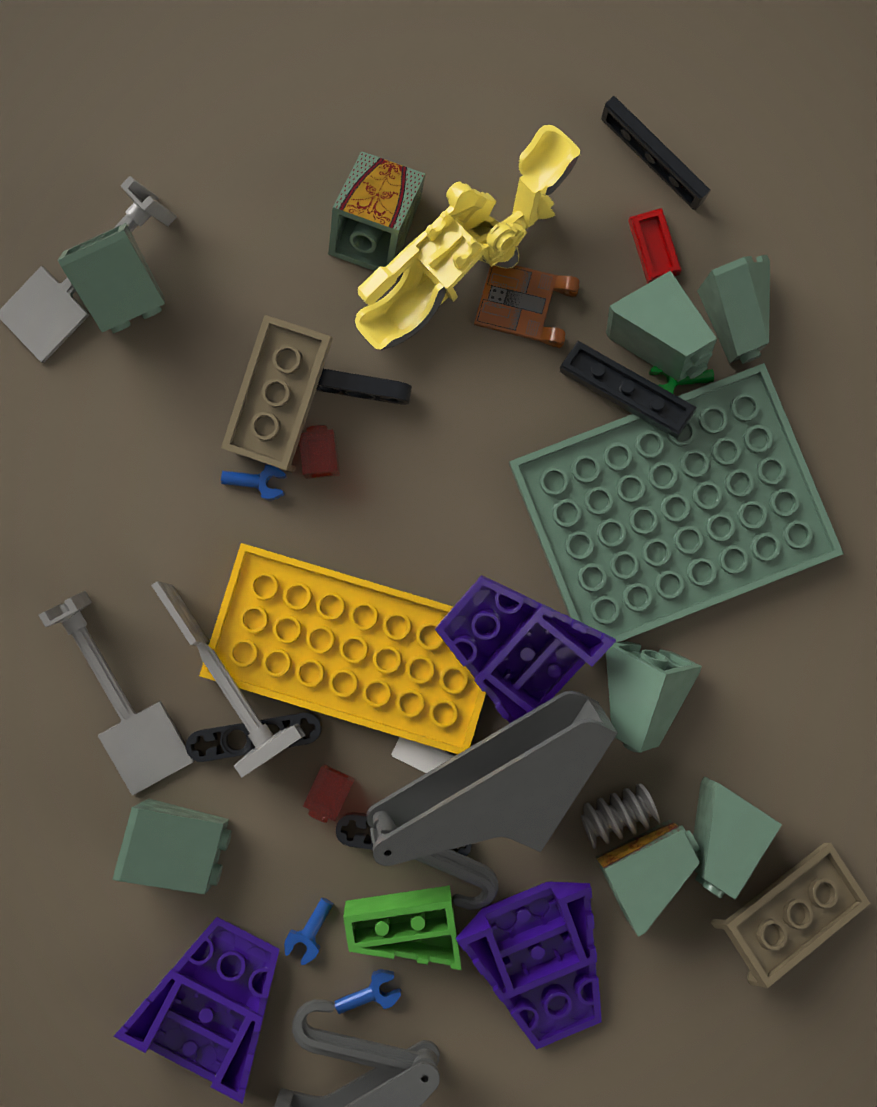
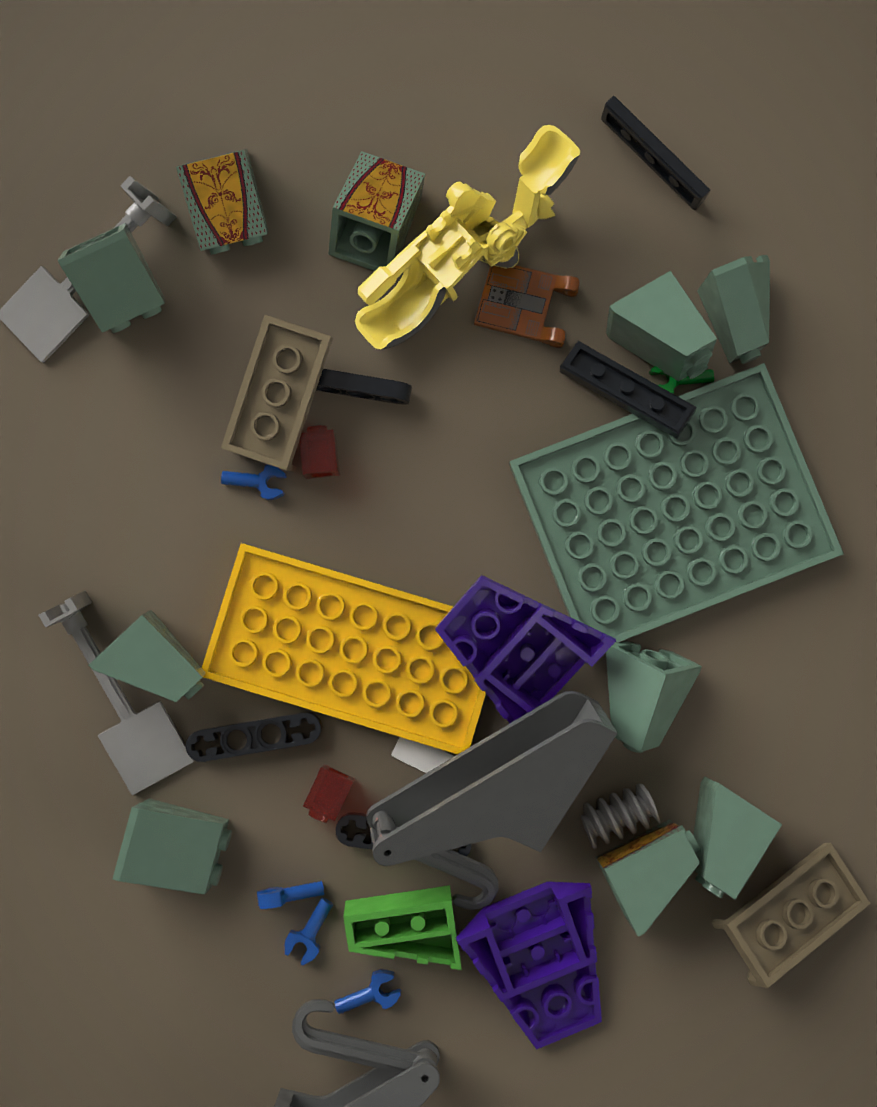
(151, 660): none -> sand green slope
(209, 1007): dark purple wedge -> none
(223, 201): none -> slope
(265, 742): light grey piece -> none
(277, 896): none -> blue bar
(654, 244): red tile -> none

